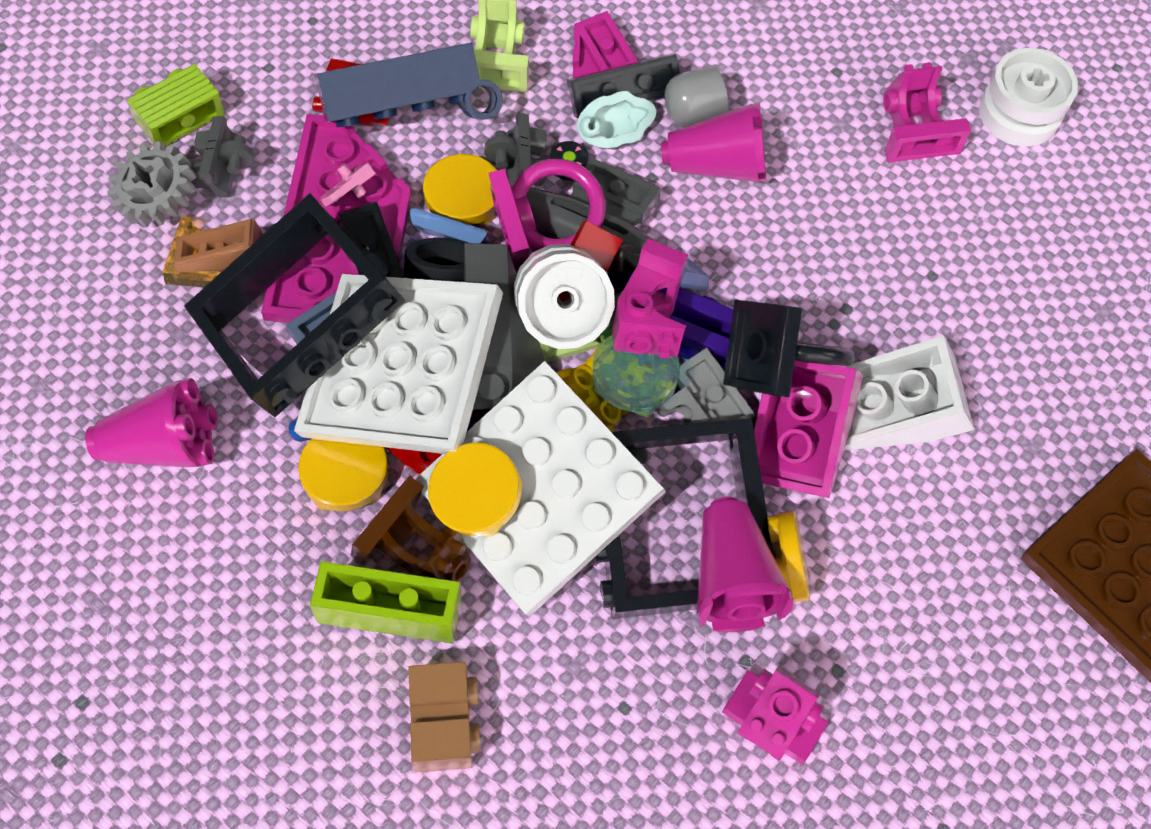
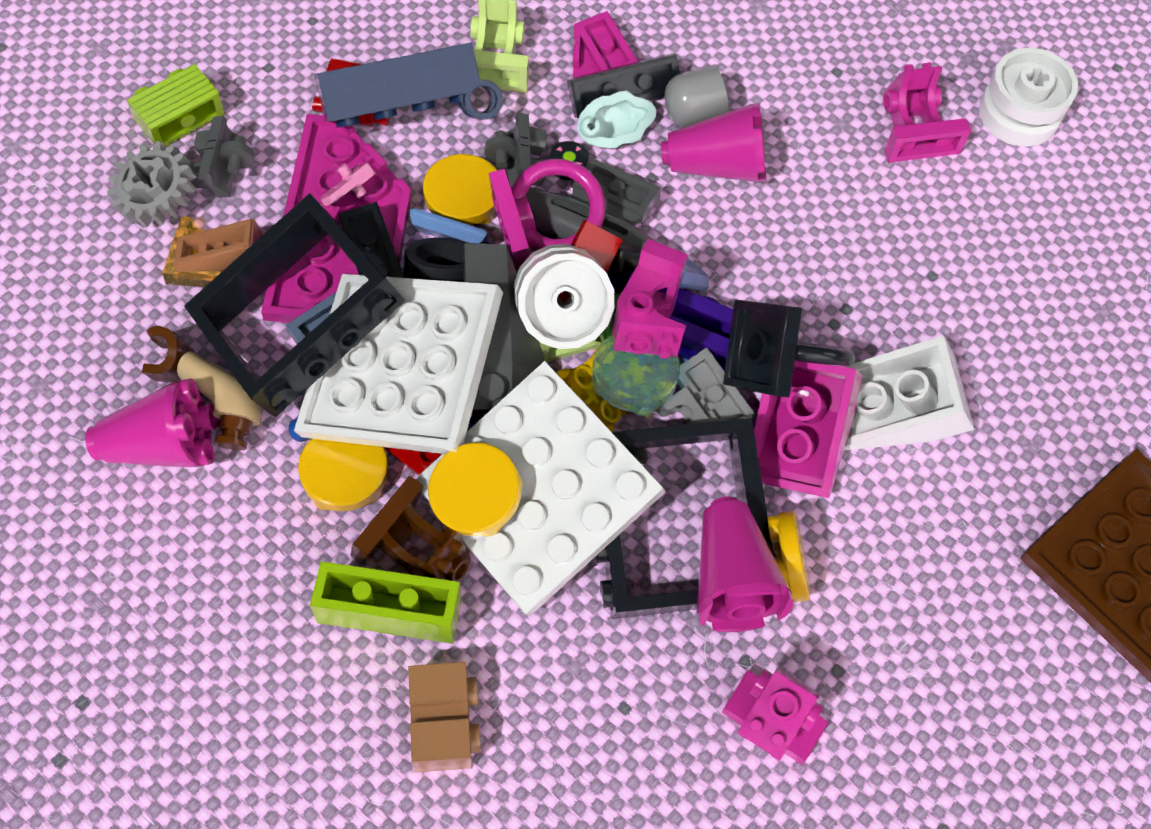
(219, 385): none -> piece

